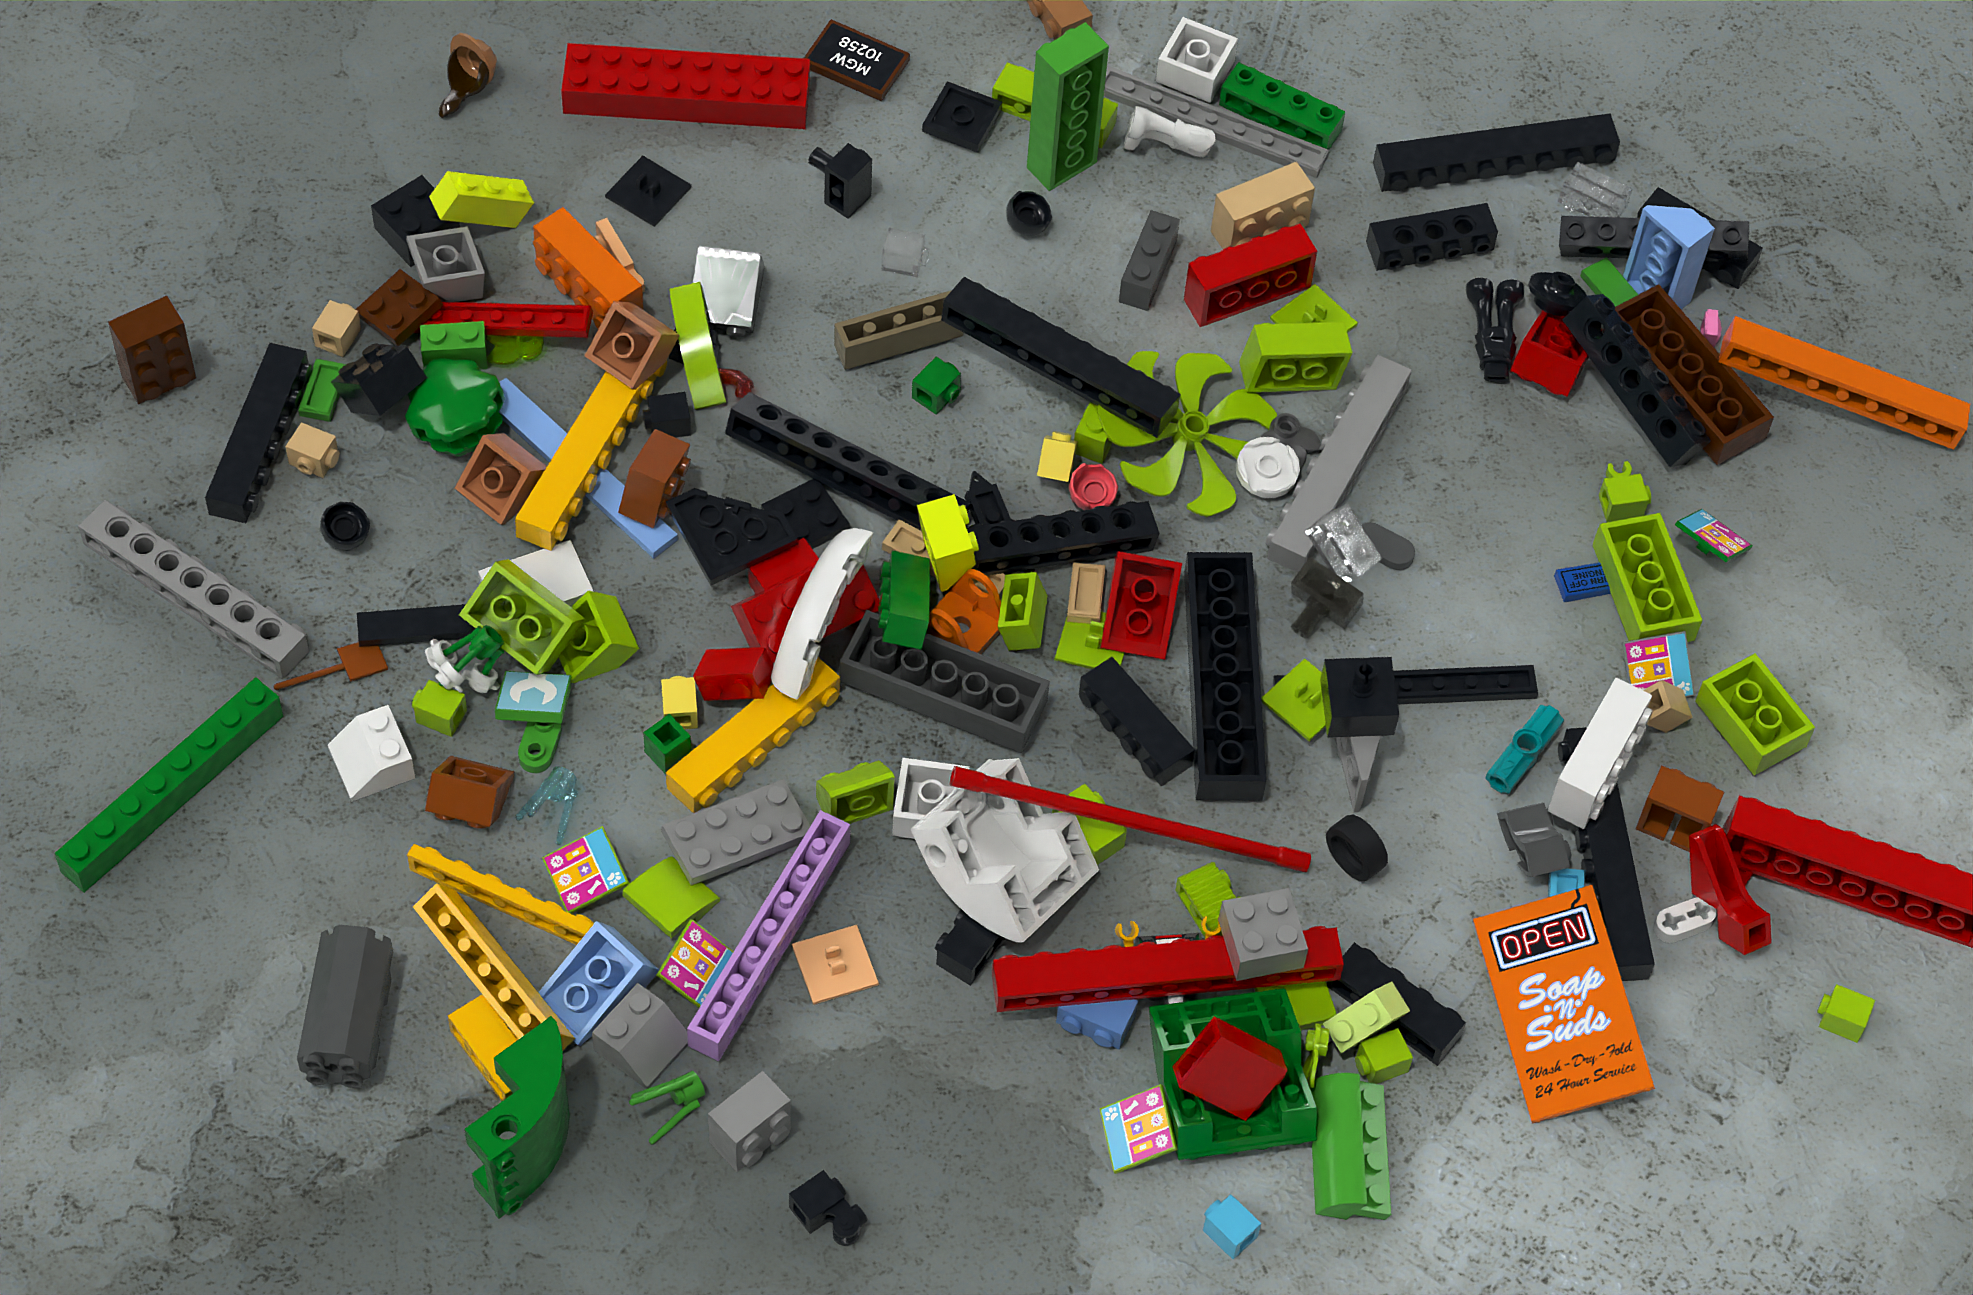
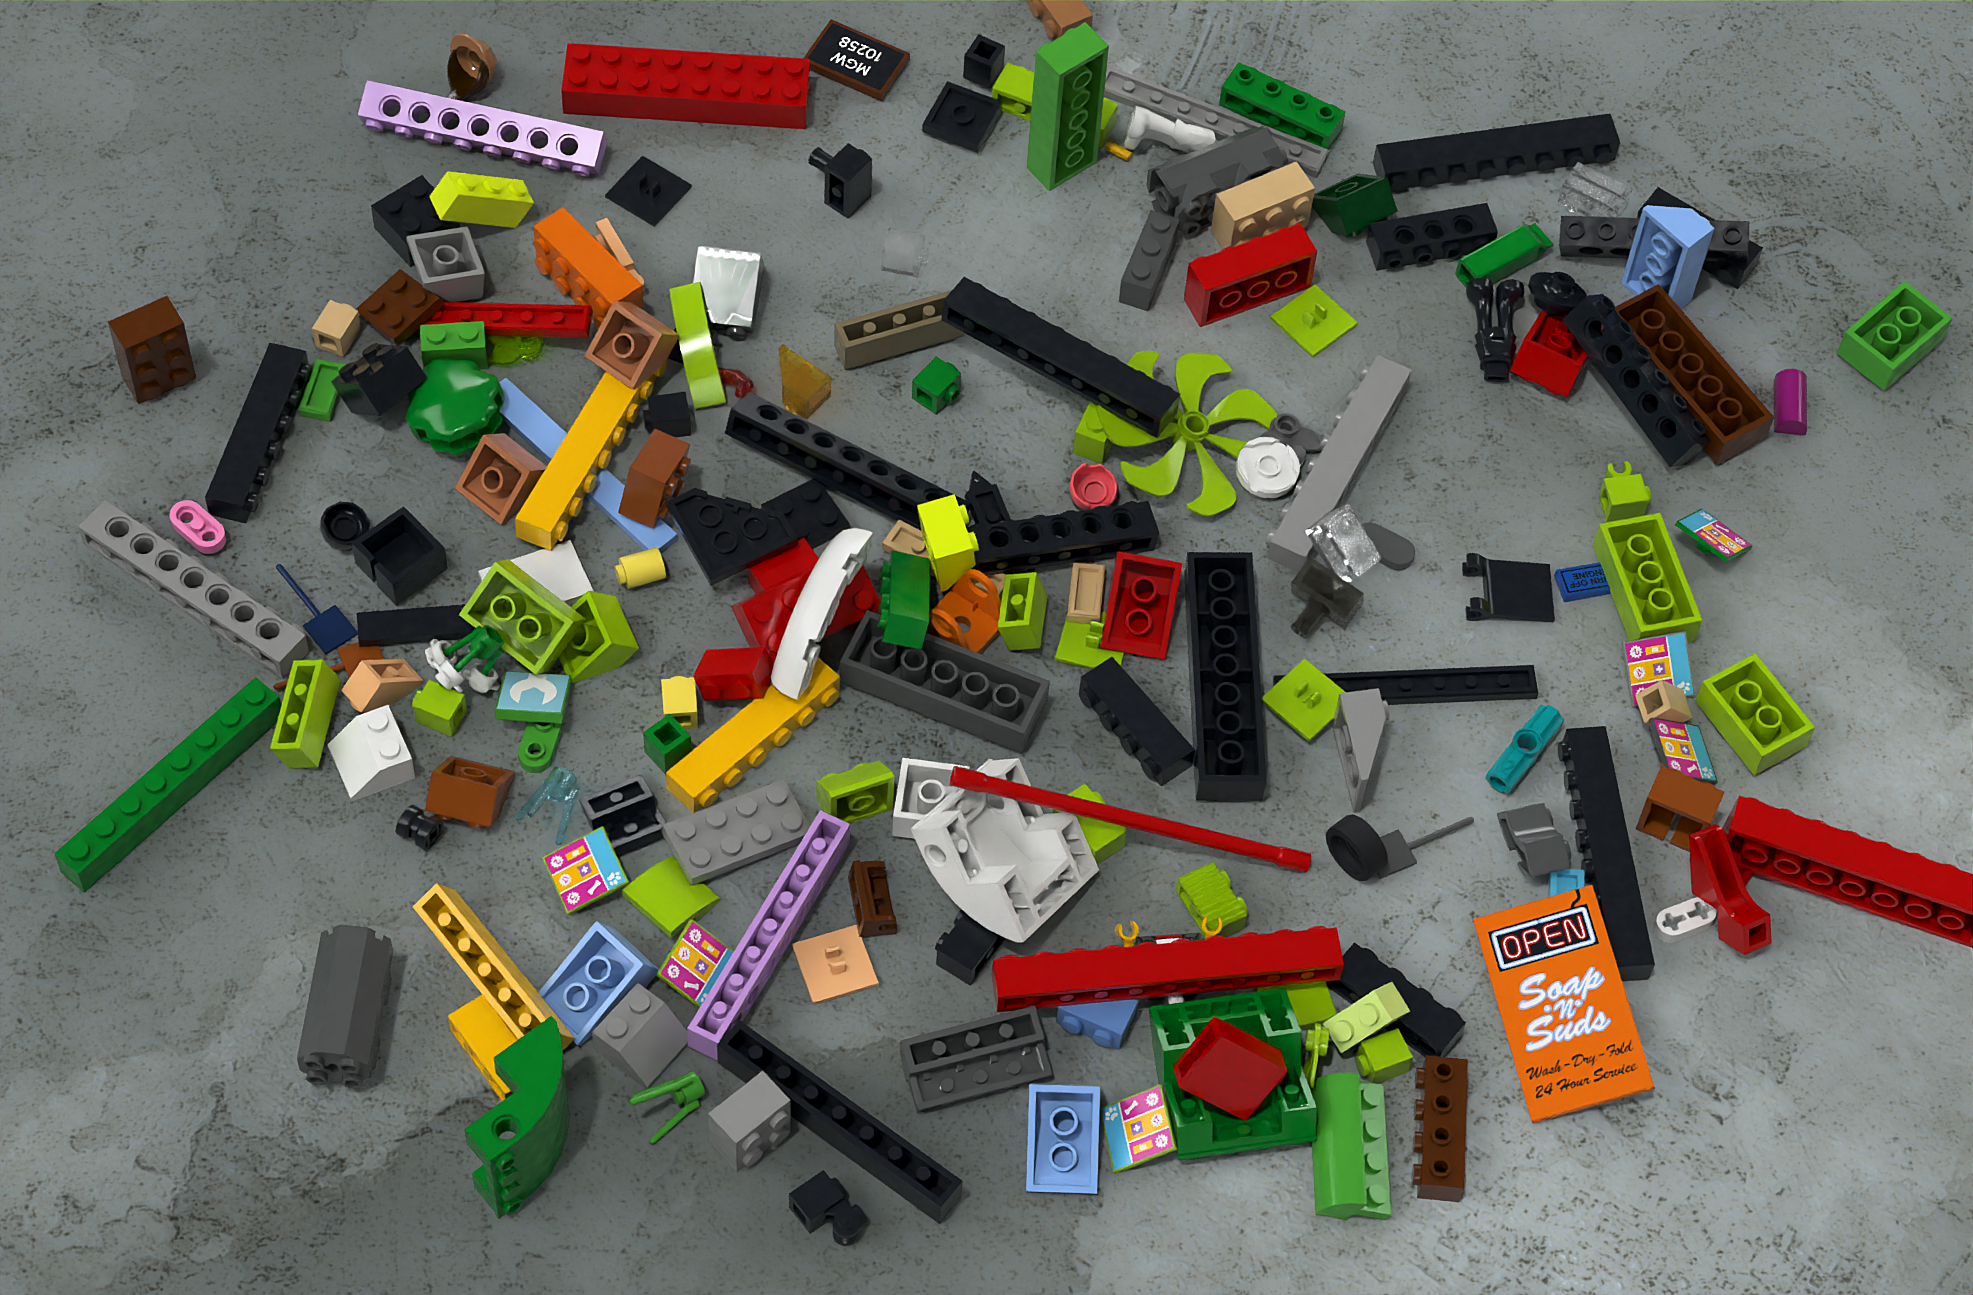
(199, 529): none -> bright pink plate
(305, 714): none -> lime brick
(312, 450): tan brick -> none
(327, 628): none -> dark blue piece
(380, 683): none -> light nougat slope
(381, 97): none -> lavender brick
(399, 555): none -> black piece
(420, 828): none -> black wheel
(492, 892): yellow plate -> none
(625, 813): none -> black slope
(640, 568): none -> light yellow brick
(802, 384): none -> clear yellow slope
(843, 1123): none -> black brick
(871, 899): none -> reddish brown hinge
(975, 1059): none -> dark grey brick
(984, 61): none -> black brick
(1028, 213): black hair -> none
(1057, 456): light yellow brick -> none
(1063, 1138): none -> light blue slope
(1118, 151): none -> yellow piece
(1190, 183): none -> dark grey brick
(1196, 60): white brick -> none
(1231, 1226): medium azure brick -> none
(1263, 934): light grey brick -> none
(1295, 356): lime brick -> none
(1354, 204): none -> dark green slope
(1359, 697): black brick -> none
(1399, 851): none -> dark grey piece
(1441, 1128): none -> reddish brown brick
(1504, 255): none -> green piece
(1510, 590): none -> black flag
(1601, 754): white brick -> none
(1607, 280): bright green tile -> none
(1683, 749): none -> piece
(1711, 326): bright pink tile -> none
(1790, 402): none -> magenta brick
(1844, 383): orange brick -> none
(1845, 1012): lime brick -> none
(1894, 335): none -> bright green brick

